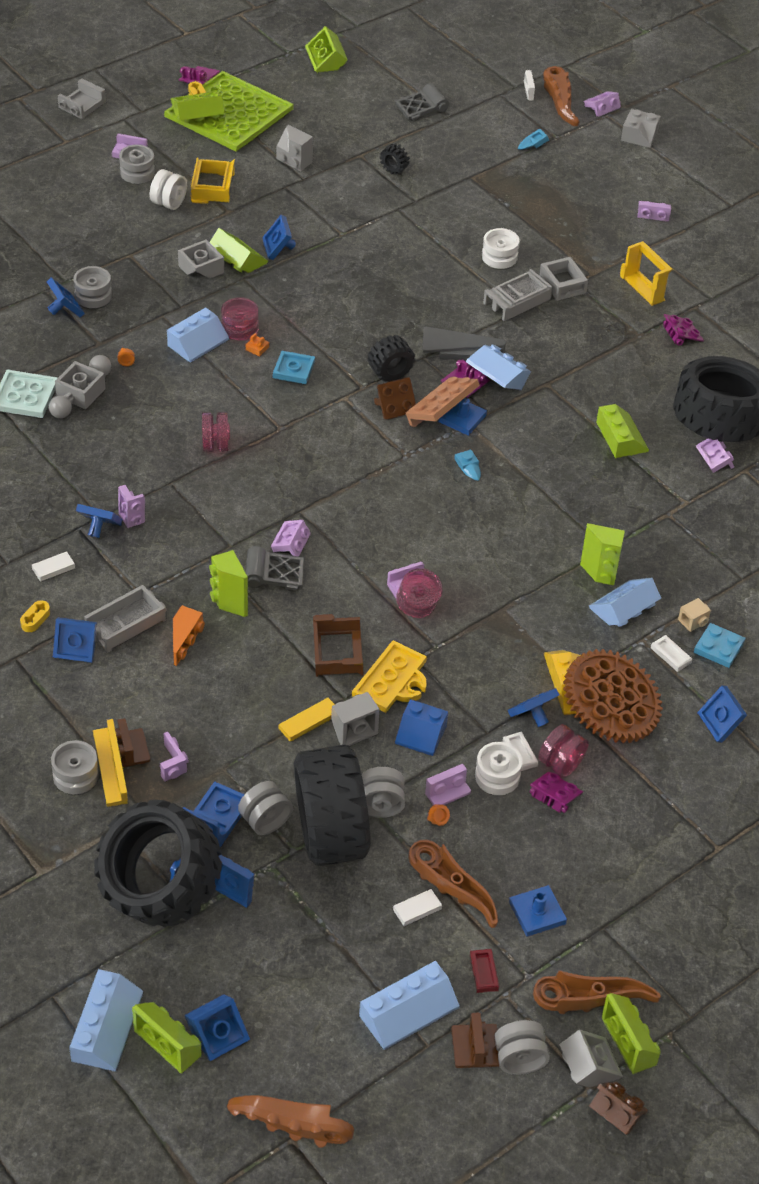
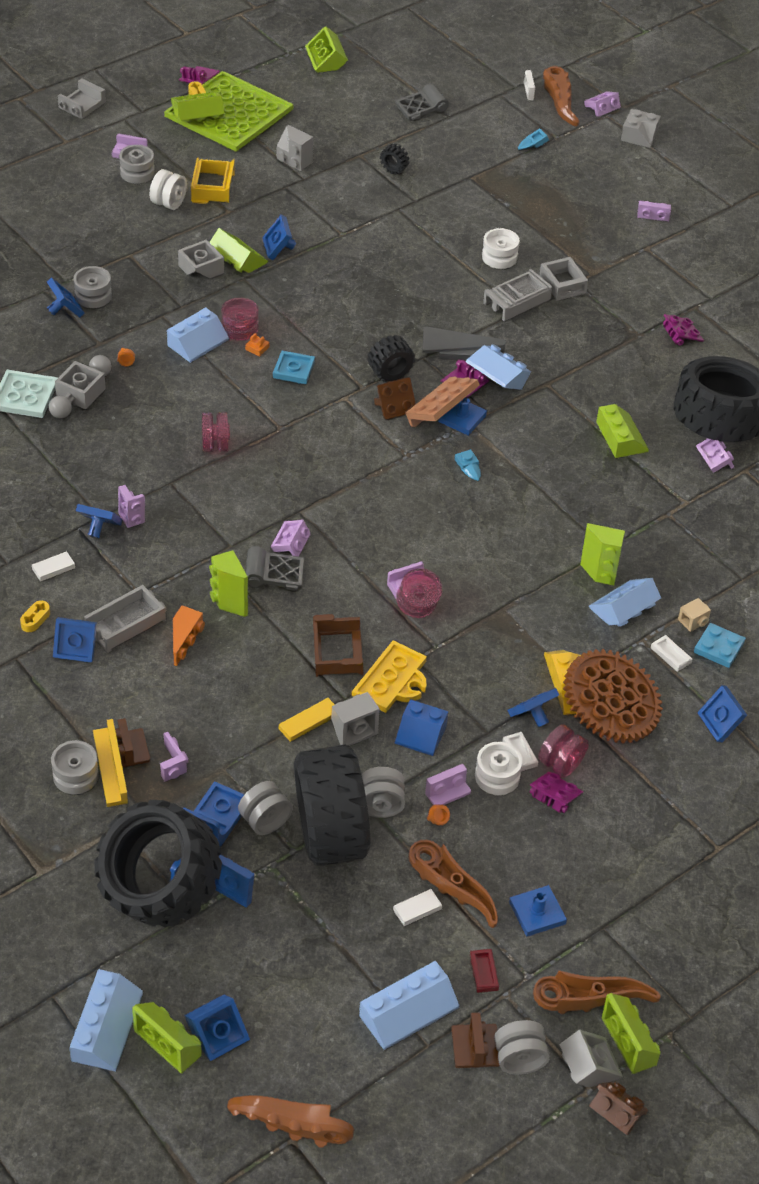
(650, 291): yellow piece -> none

